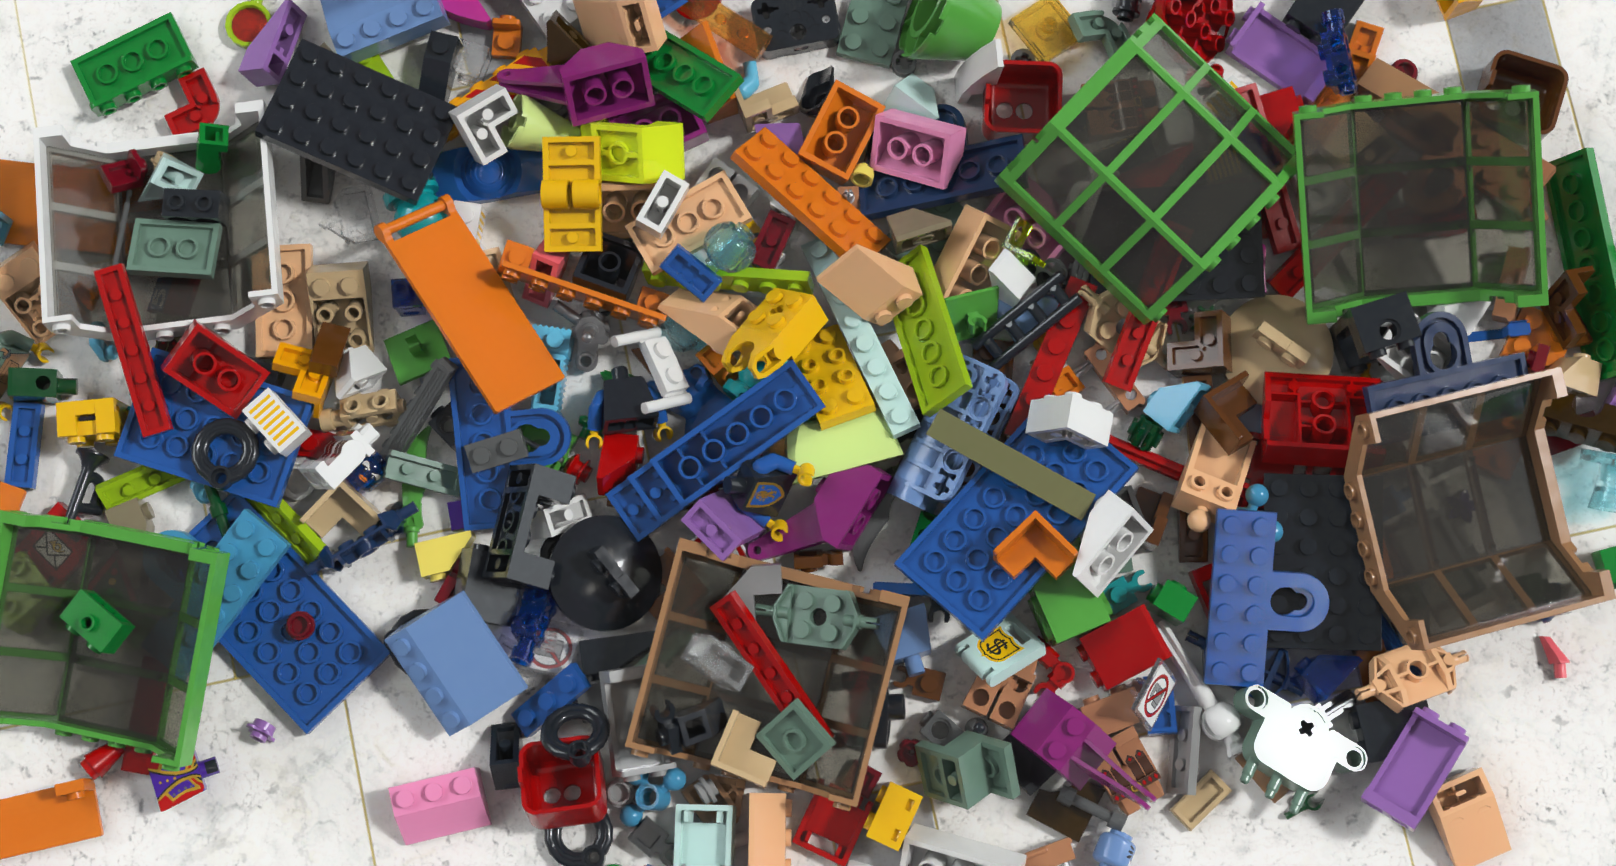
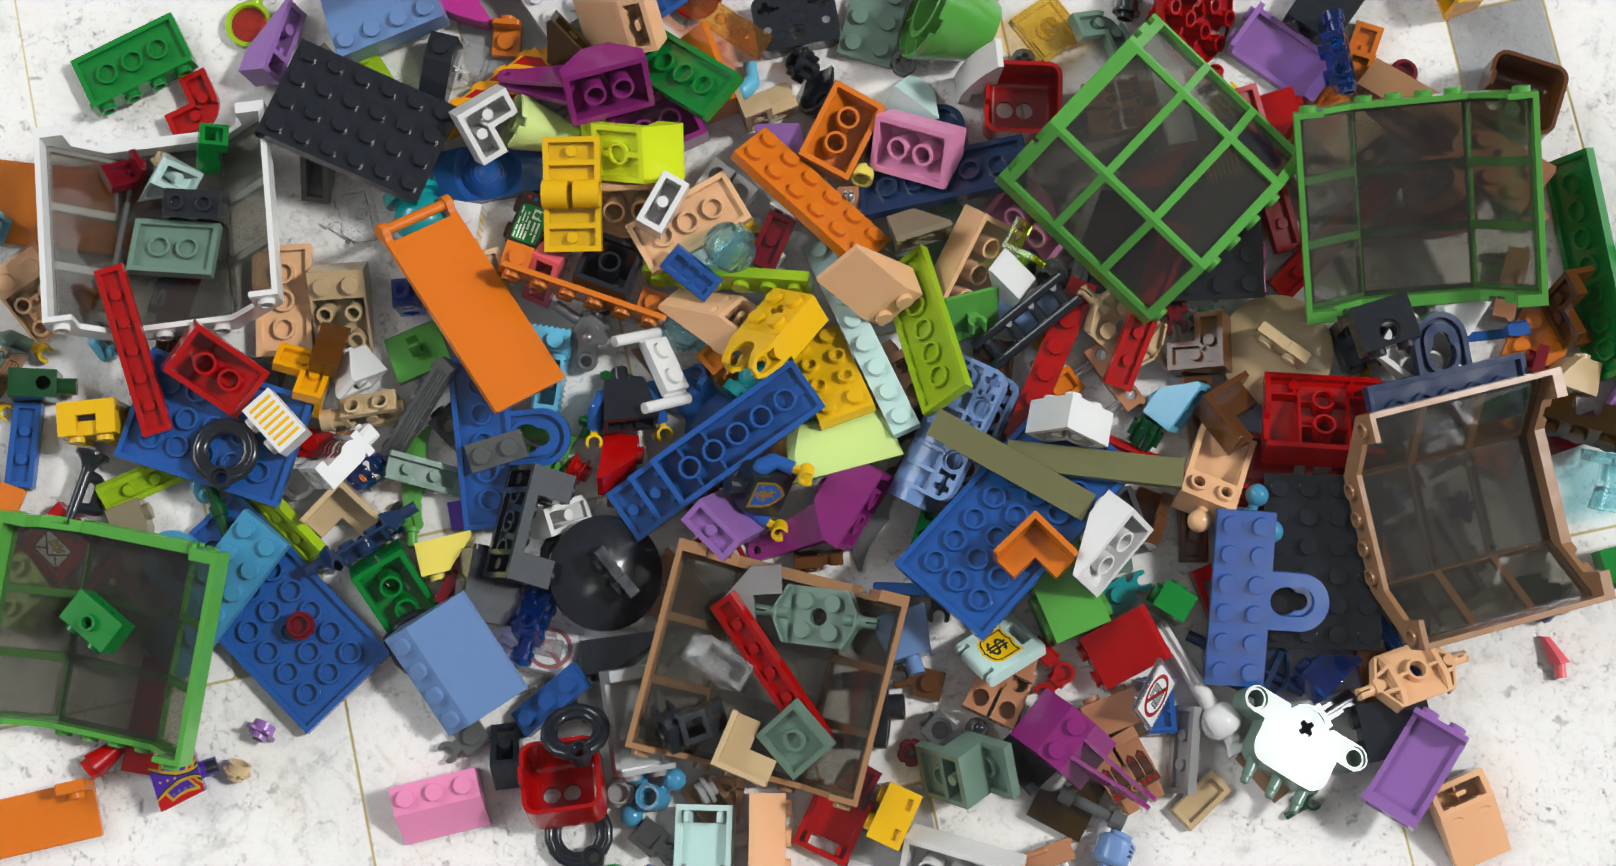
(237, 770): none -> tan plate
(391, 584): none -> green slope
(467, 740): none -> dark grey plate
(528, 221): none -> brick
(802, 65): none -> black gear
(1105, 464): none -> olive tile

